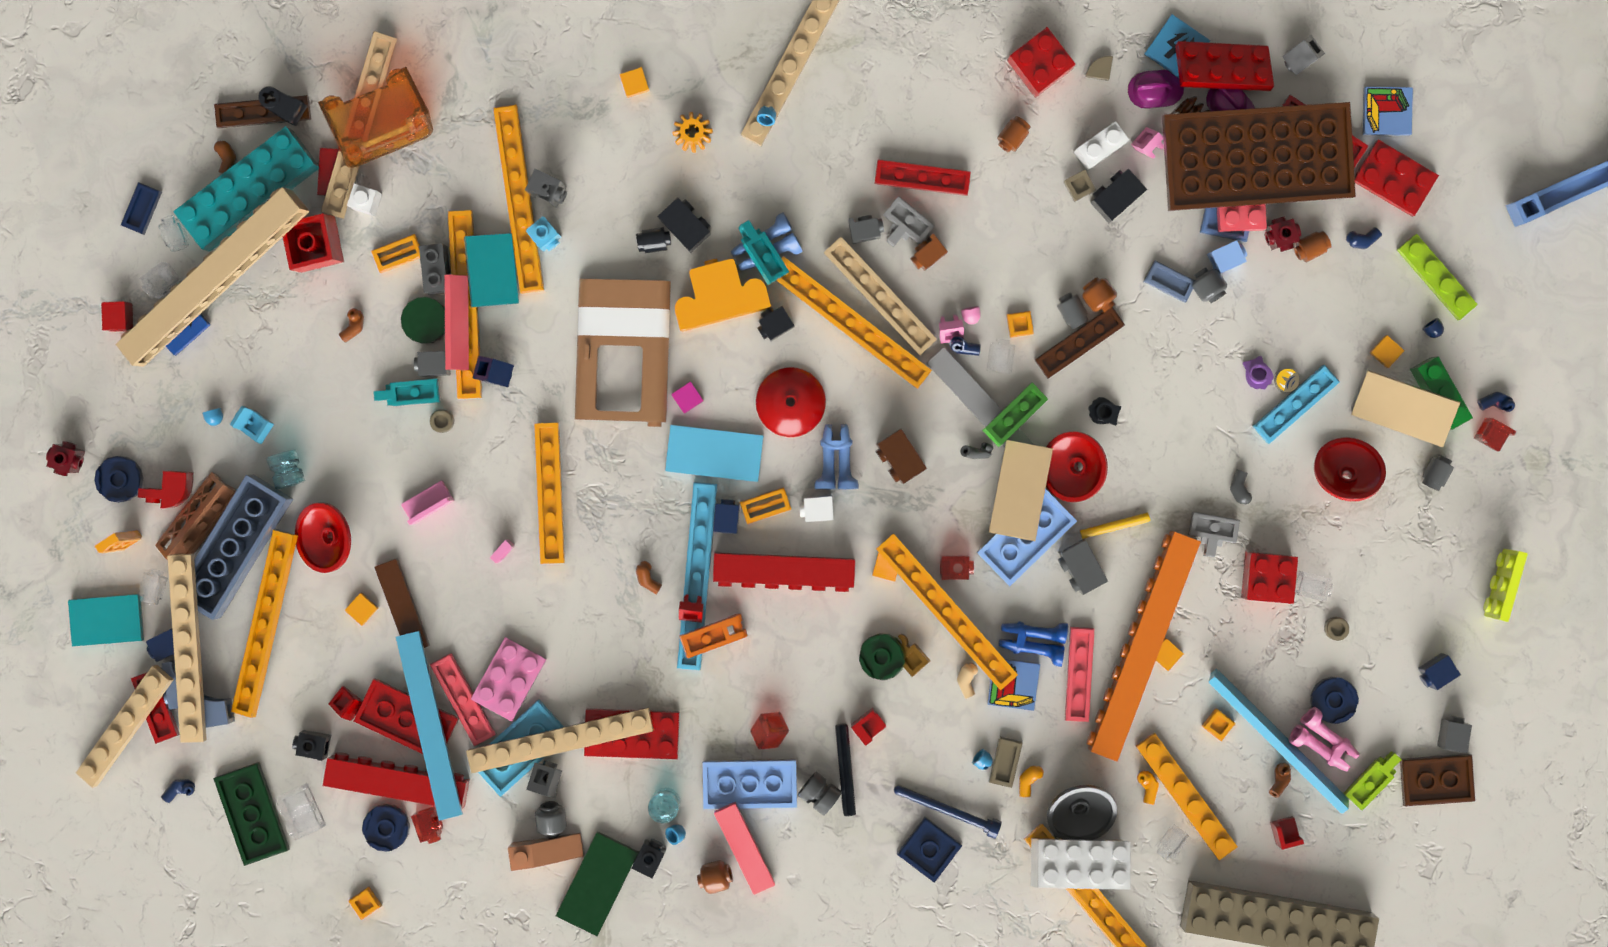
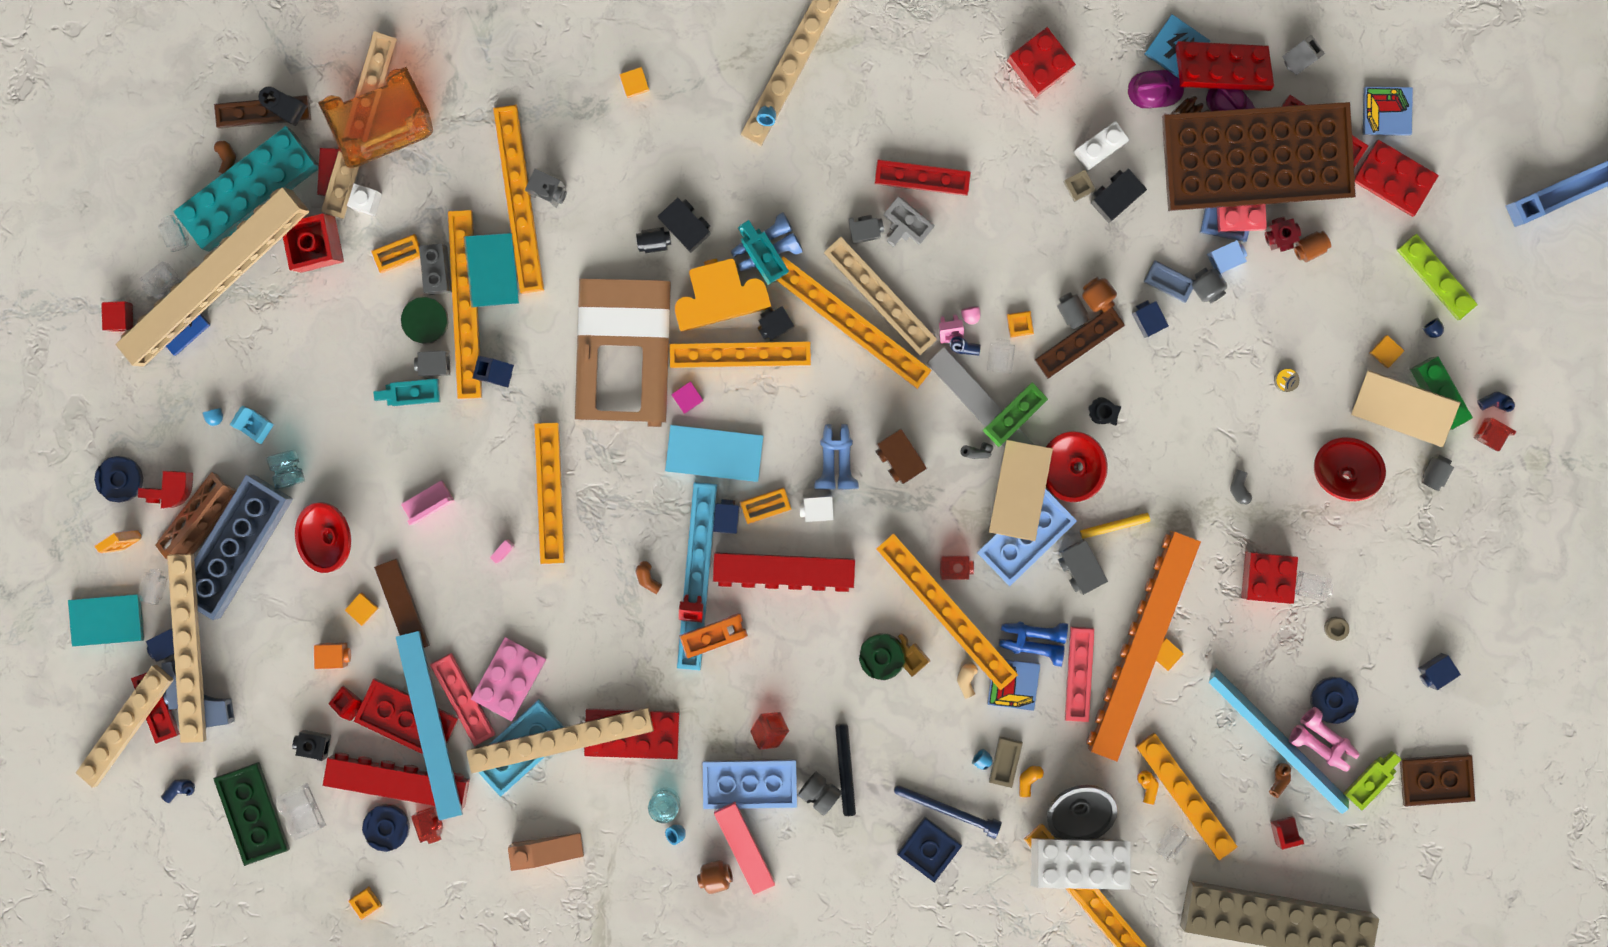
(72, 458): dark red brick -> none
(141, 208): dark blue tile -> none
(264, 623): light orange plate -> none
(331, 655): none -> orange brick
(355, 325): dark orange arm -> none
(441, 421): dark tan tile -> none
(456, 323): coral tile -> none
(538, 783): dark grey brick -> none
(544, 234): medium azure bracket -> none
(550, 819): dark grey head -> none
(597, 883): dark green tile -> none
(649, 858): black brick -> none
(686, 127): light orange gear -> none
(740, 354): none -> light orange plate
(795, 419): red dish -> none
(868, 726): red panel -> none
(883, 569): light orange tile -> none
(928, 253): dark orange brick -> none
(1013, 134): dark orange brick -> none
(1100, 68): dark tan tile -> none
(1148, 141): bright pink tile -> none
(1149, 318): none -> dark blue brick
(1213, 531): light grey hinge -> none
(1218, 724): light orange tile -> none
(1258, 373): medium lavender animal -> none
(1296, 404): medium azure tile -> none
(1363, 241): dark blue arm -> none
(1454, 734): dark grey brick -> none
(1505, 584): neon yellow plate -> none

